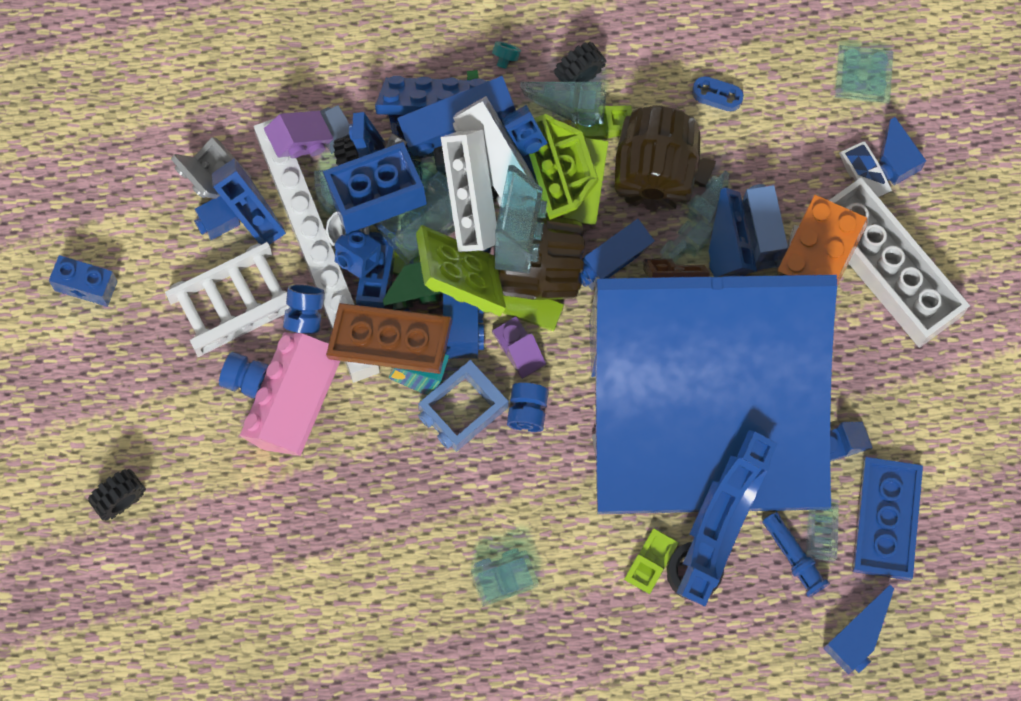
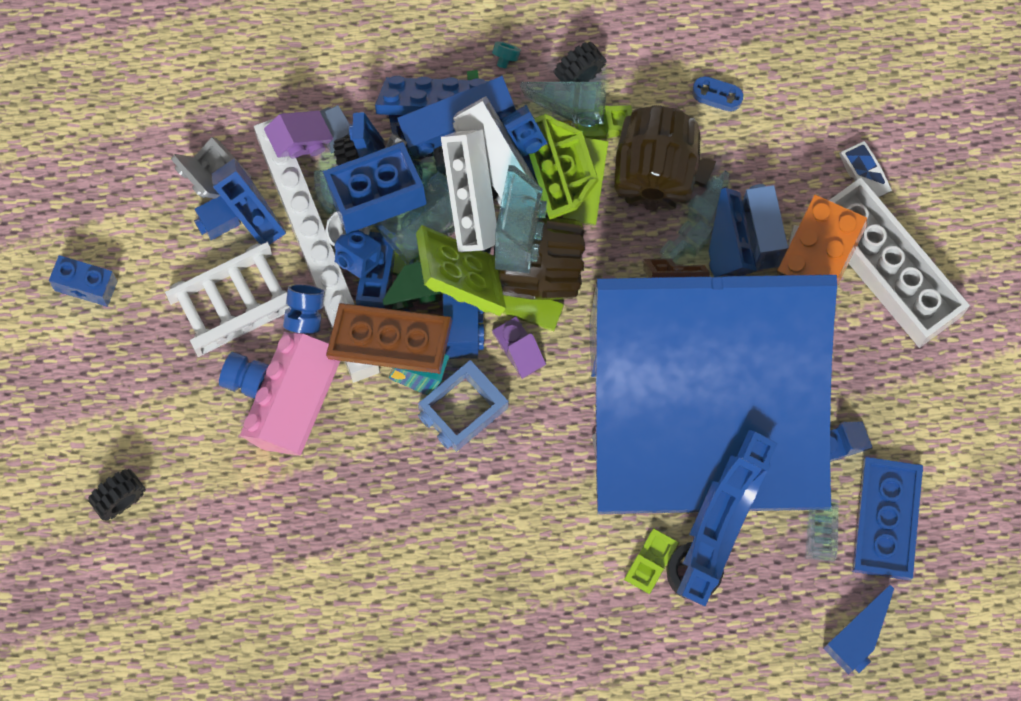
(503, 577): clear light blue brick -> none
(528, 405): blue wheel -> none
(615, 253): blue window -> none
(802, 565): blue pin -> none
(864, 74): clear light blue plate -> none
(899, 154): blue slope -> none

